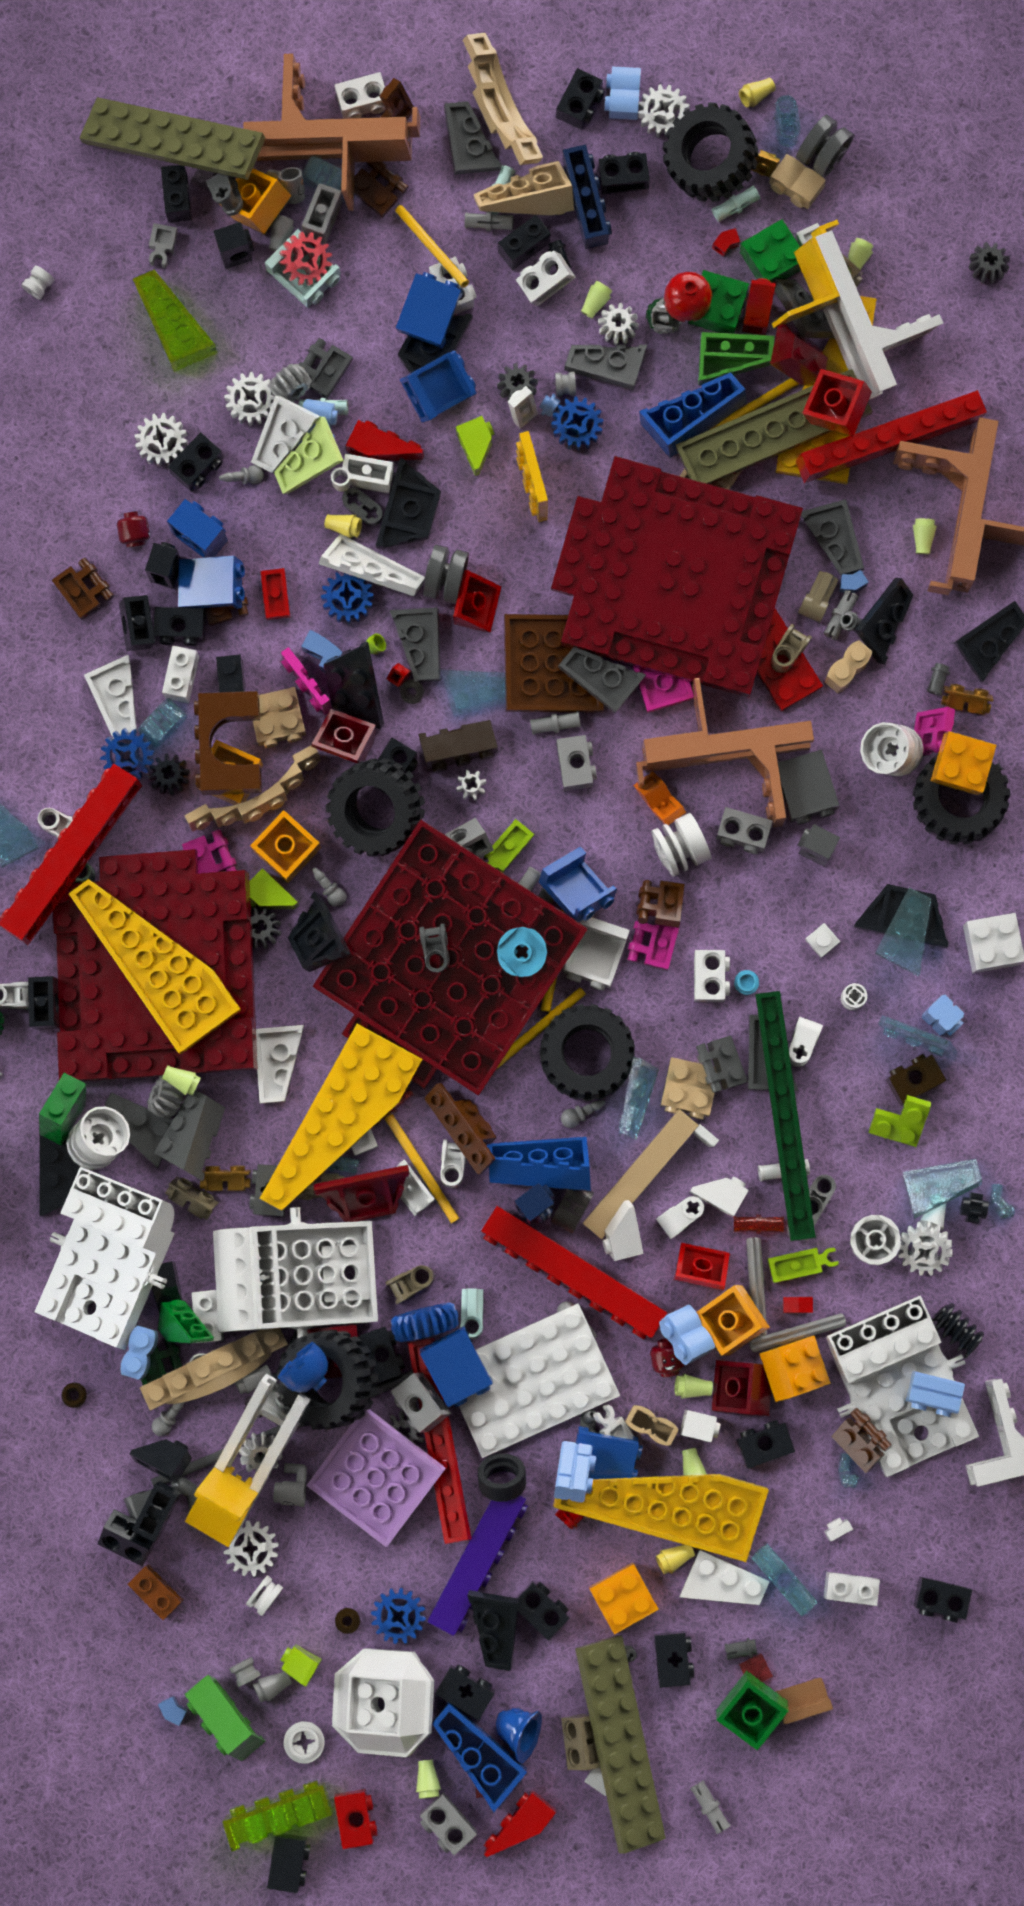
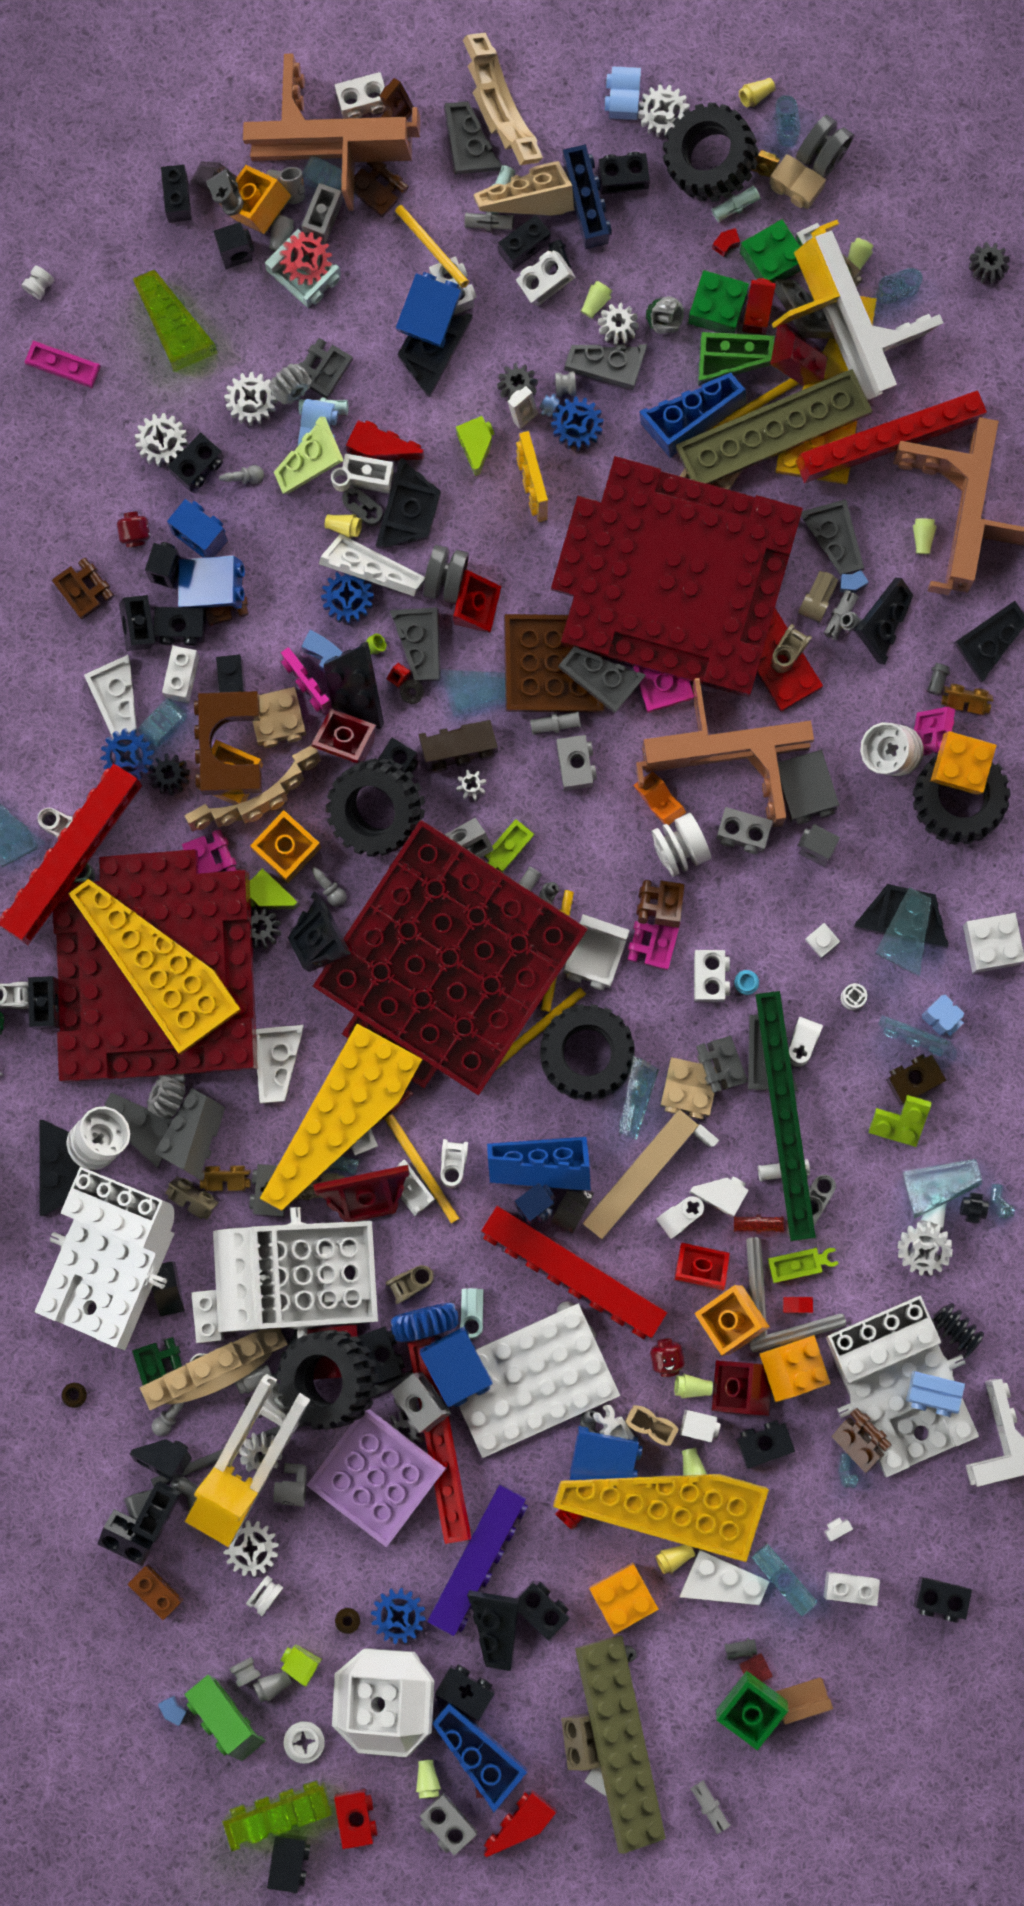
(62, 364): none -> dark pink tile
(62, 1109): green brick -> none
(141, 1345): light blue brick -> none
(162, 241): light grey plate -> none
(172, 138): olive plate -> none
(181, 1079): yellowish green cone -> none
(181, 1324): green slope -> none
(275, 594): red plate -> none
(282, 432): white wing -> none
(305, 1370): blue cylinder -> none
(435, 946): dark grey piece -> none
(438, 385): blue panel -> none
(464, 1126): reddish brown bracket -> none
(503, 1491): black tyre -> none
(519, 1731): blue piece -> none
(522, 937): medium azure plate -> none
(571, 1117): light grey bar -> none
(573, 1472): light blue brick -> none
(575, 97): black brick -> none
(576, 886): blue panel -> none
(623, 1234): white slope -> none
(667, 1673): black brick -> none
(686, 1334): light blue brick -> none
(687, 296): red cylinder -> none
(837, 402): red brick -> none
(852, 663): tan brick -> none
(875, 1239): white cylinder -> none
(897, 283): none -> clear light blue beam

